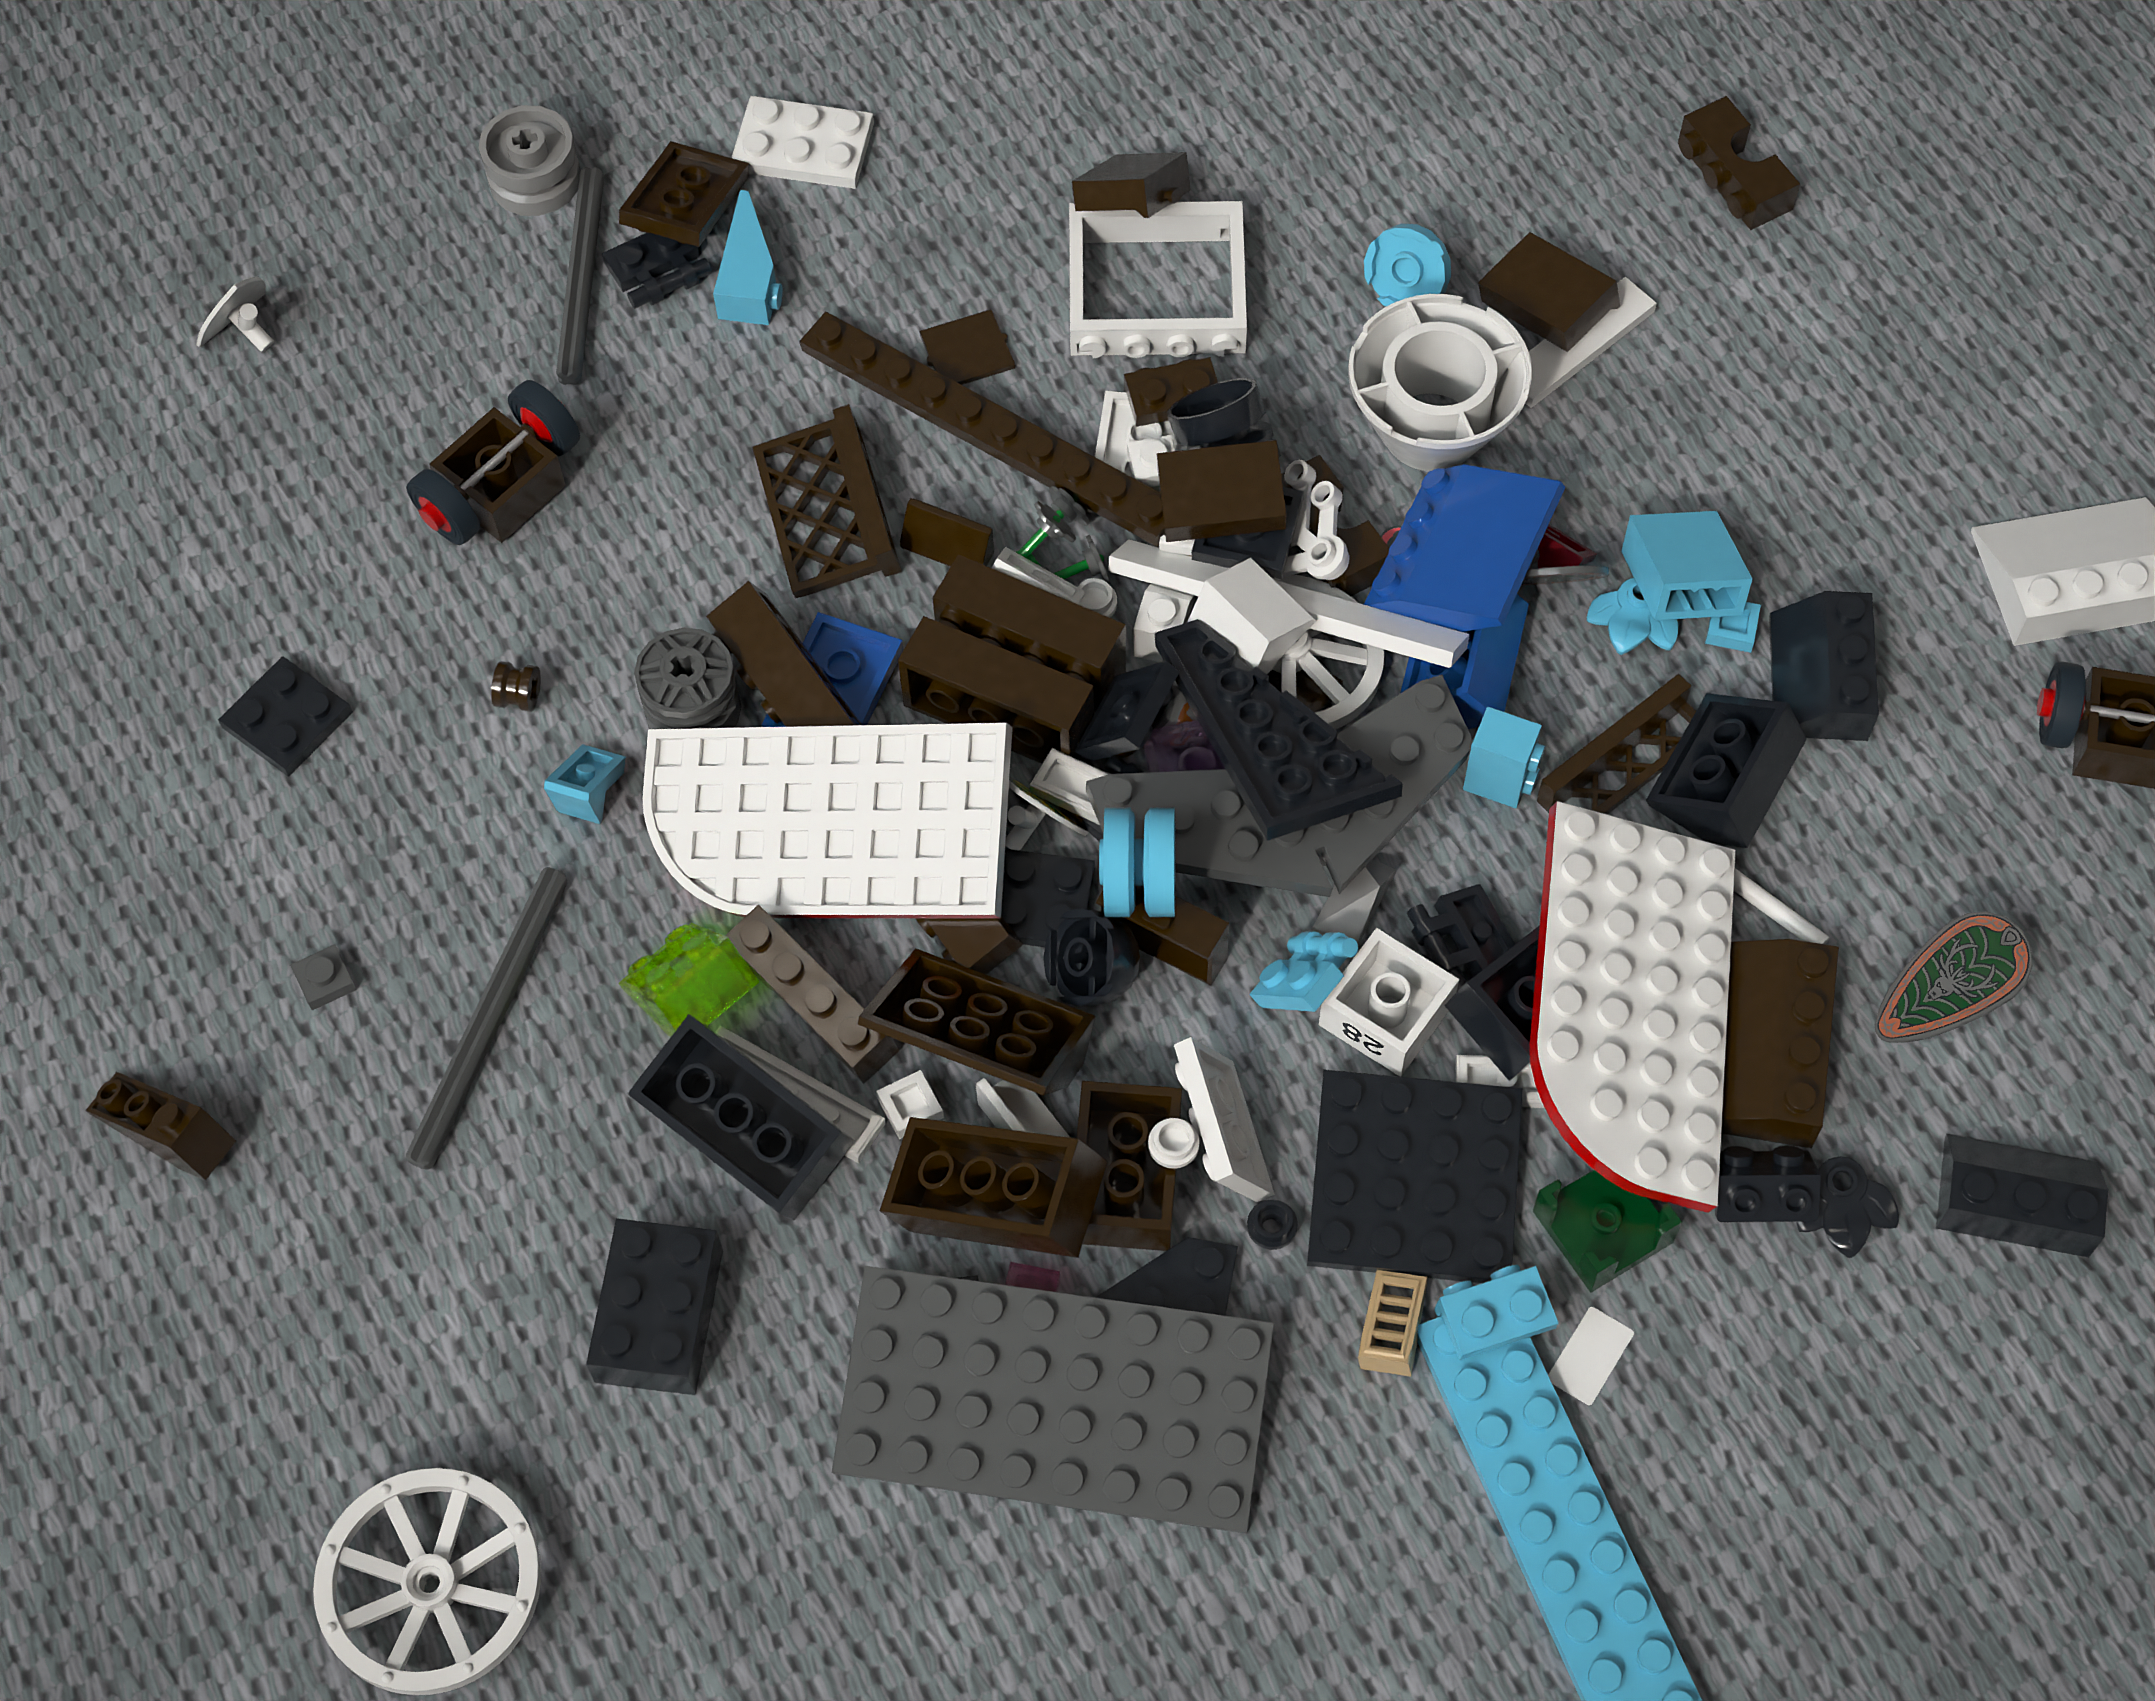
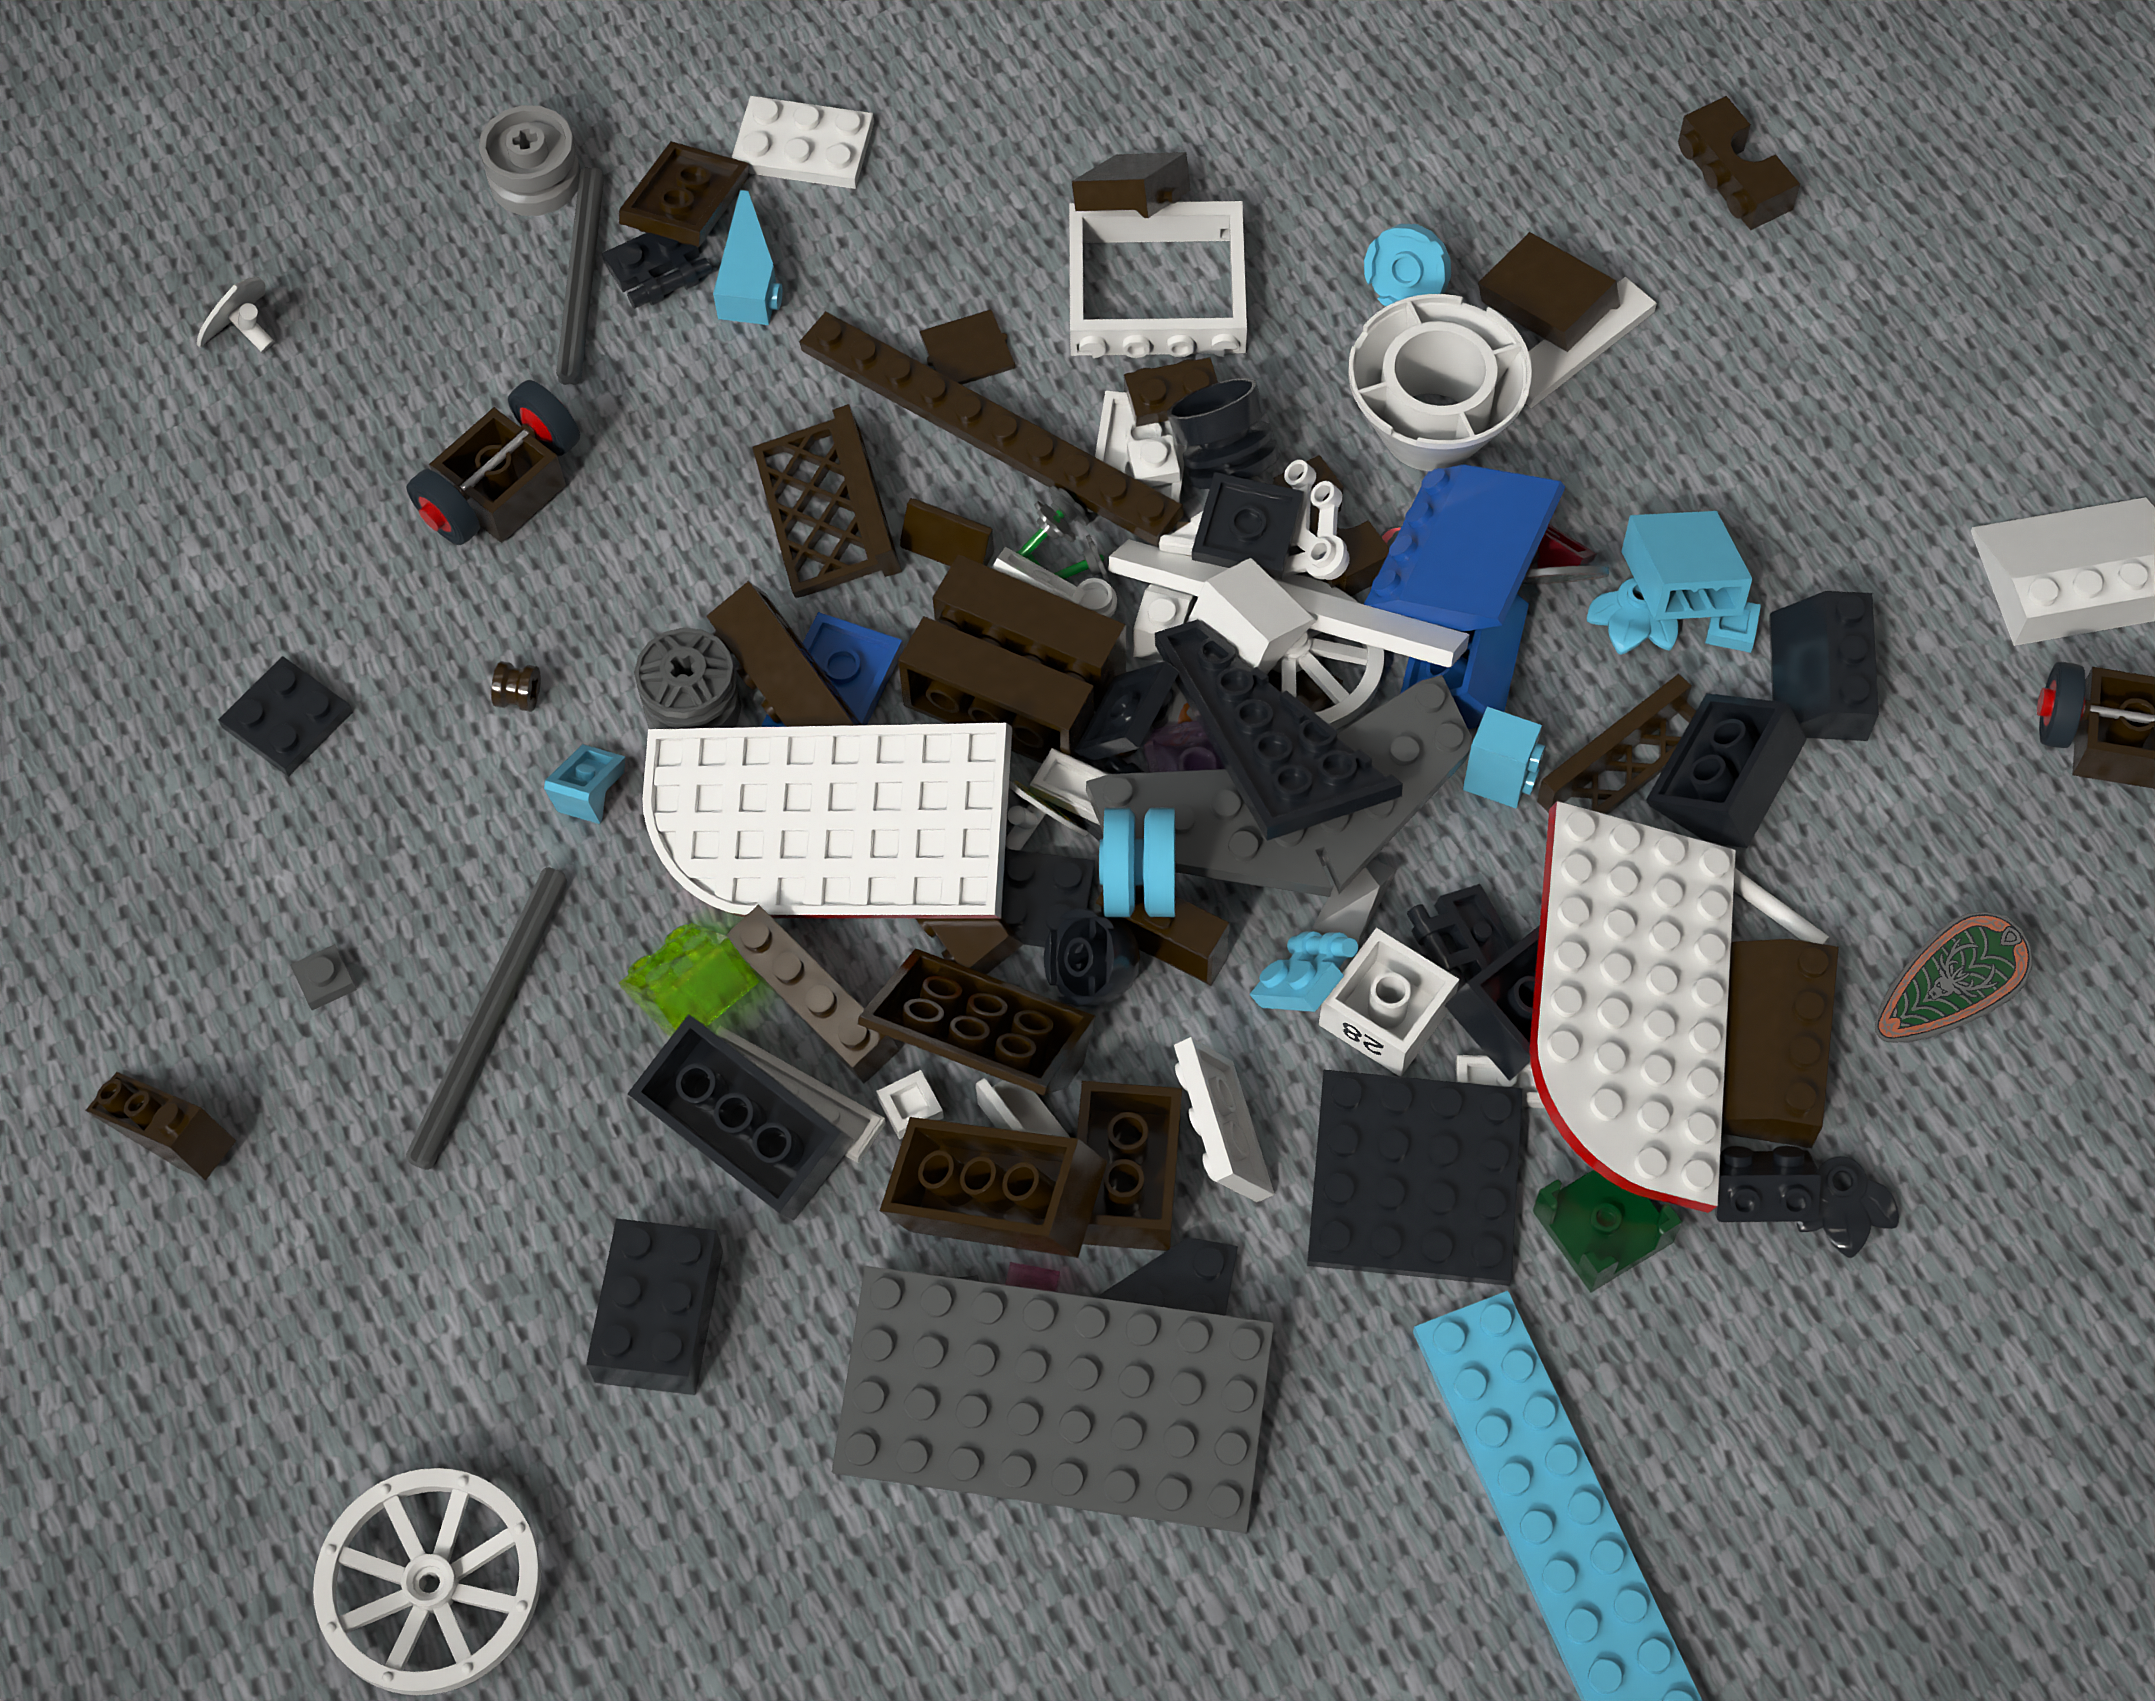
(1173, 1143): white plate -> none
(1221, 491): dark brown container -> none
(1272, 1210): black plate -> none
(1389, 1359): tan slope -> none
(1496, 1311): medium azure bracket -> none
(1590, 1355): white sticker -> none
(2021, 1196): black slope -> none

